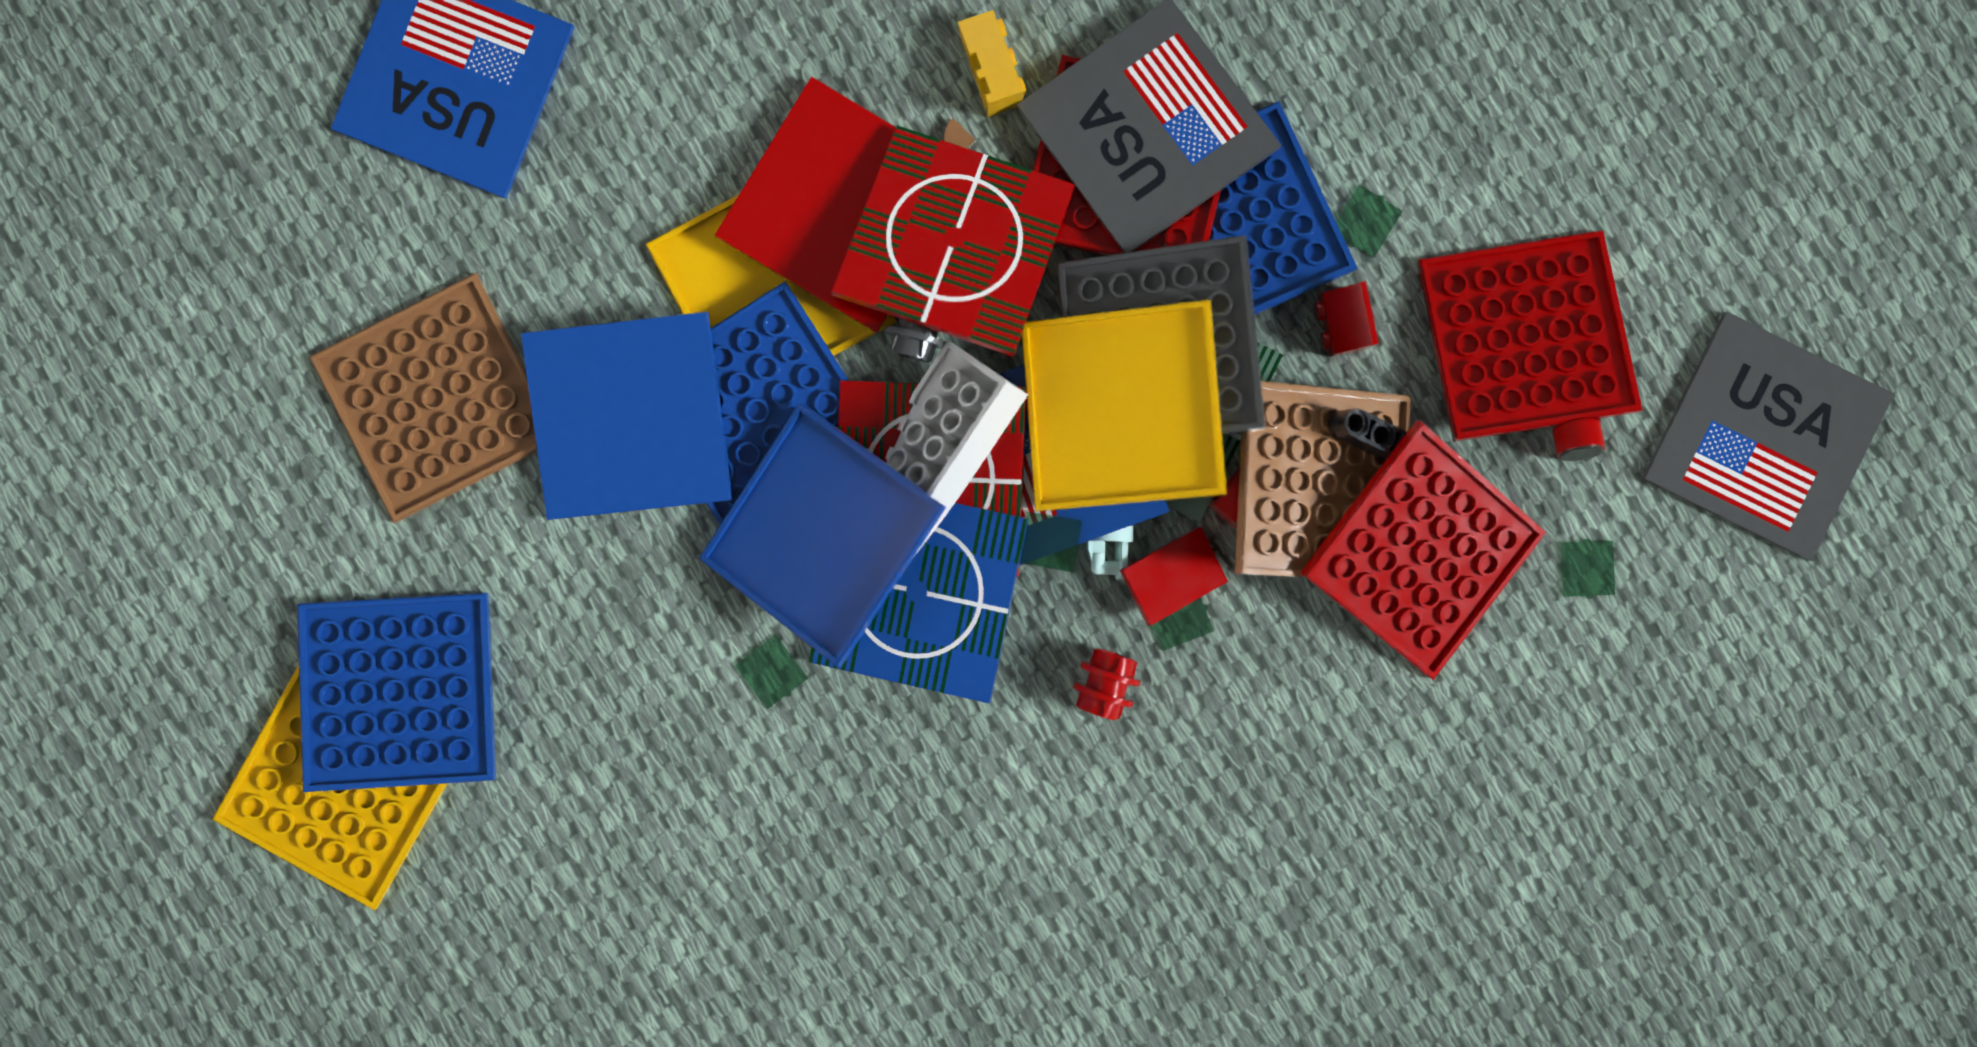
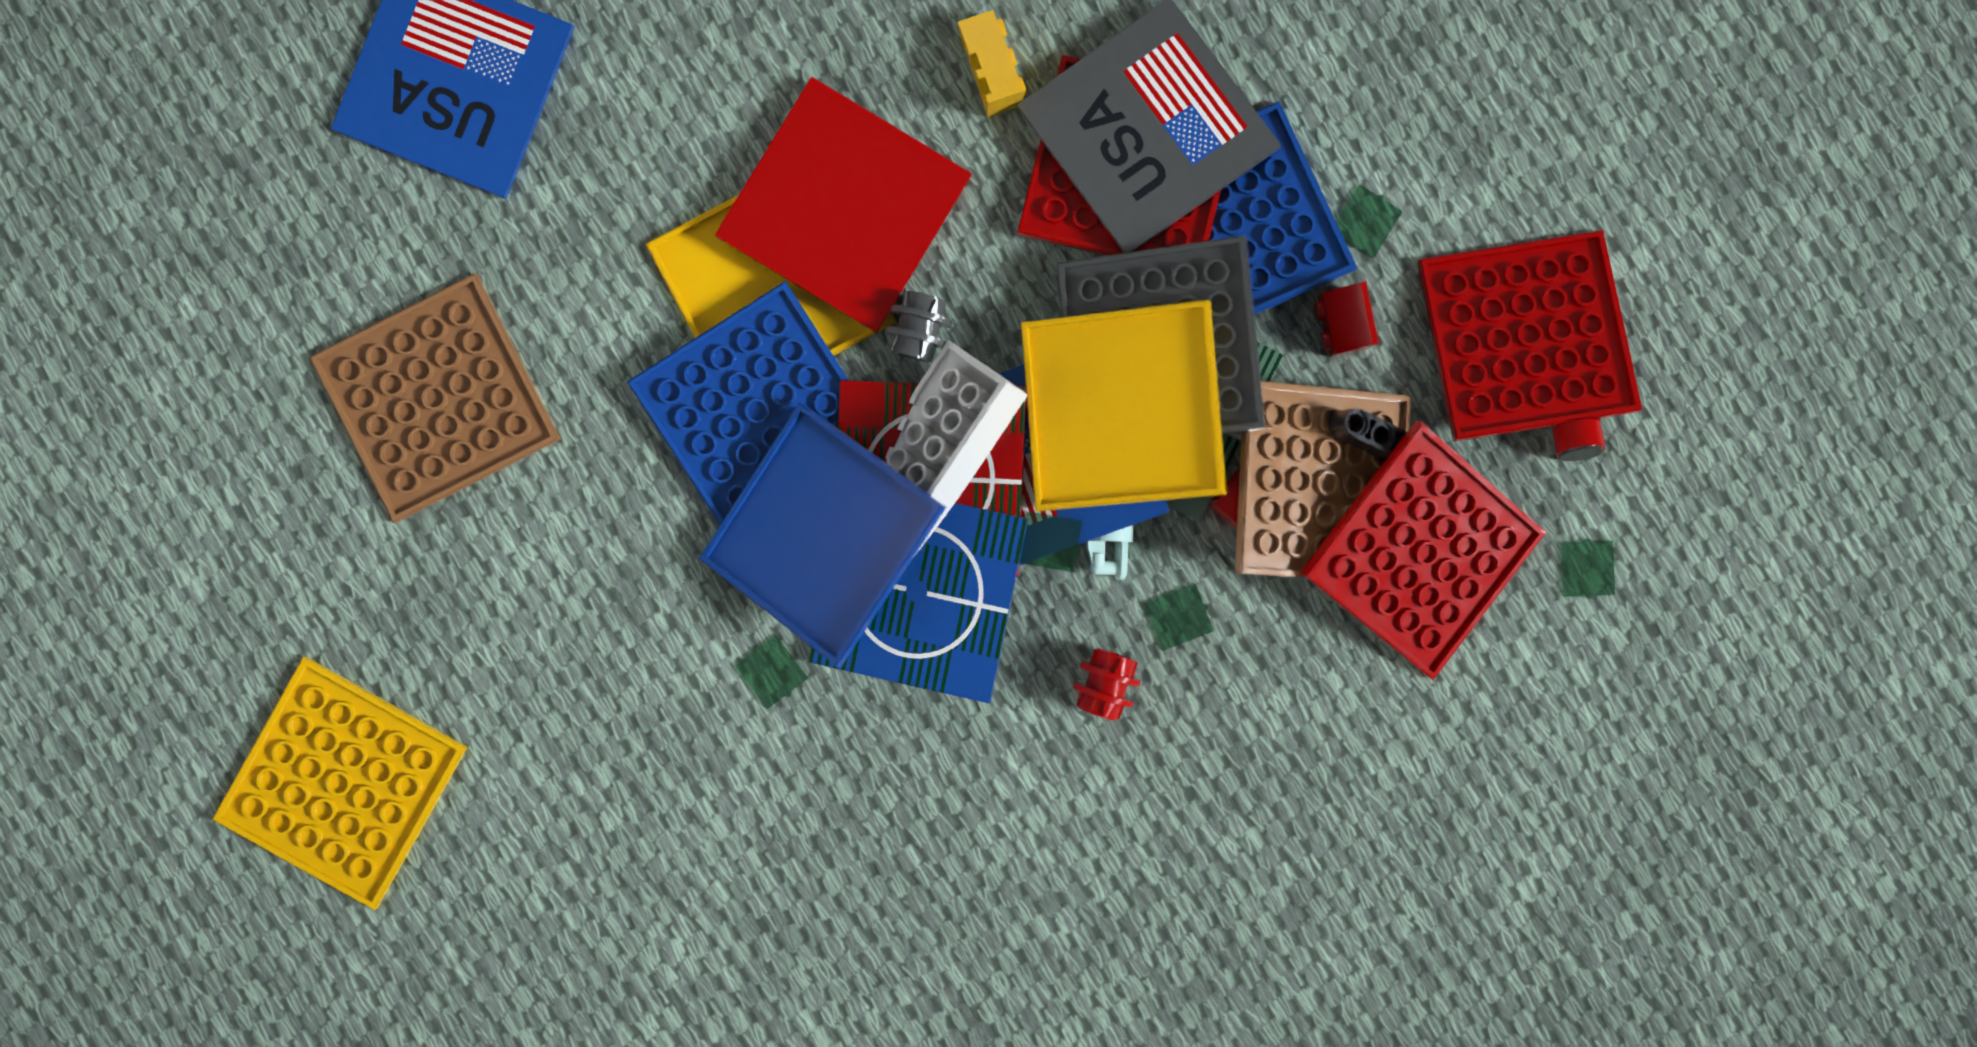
(396, 692): blue tile -> none
(627, 416): blue tile -> none
(954, 240): red tile -> none
(957, 135): medium nougat tile -> none
(1173, 576): red tile -> none
(1767, 436): dark grey tile -> none

